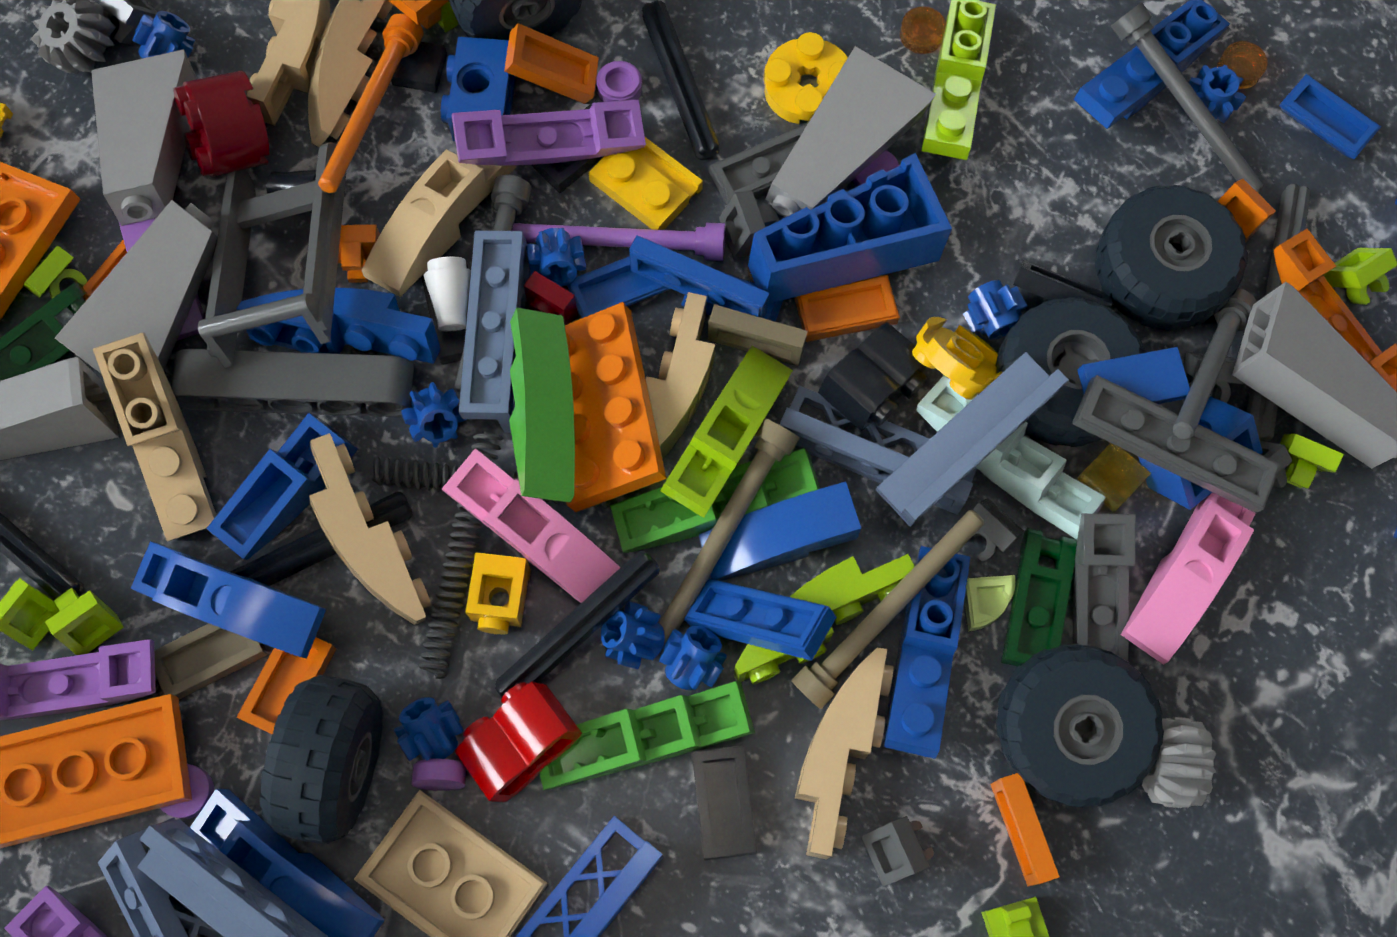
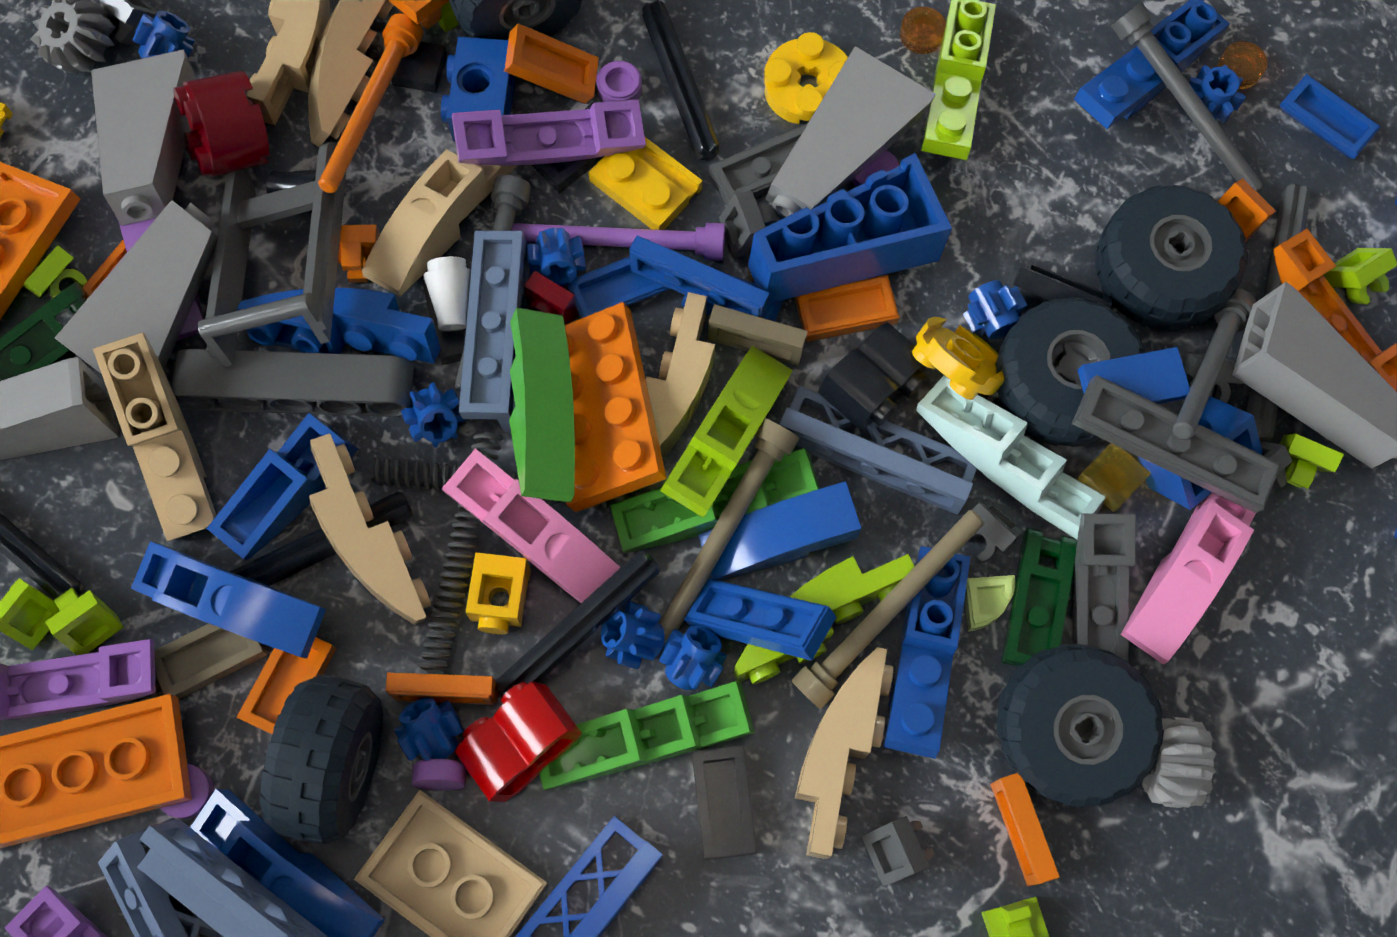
(440, 687): none -> orange tile
(969, 438): sand blue fence -> none

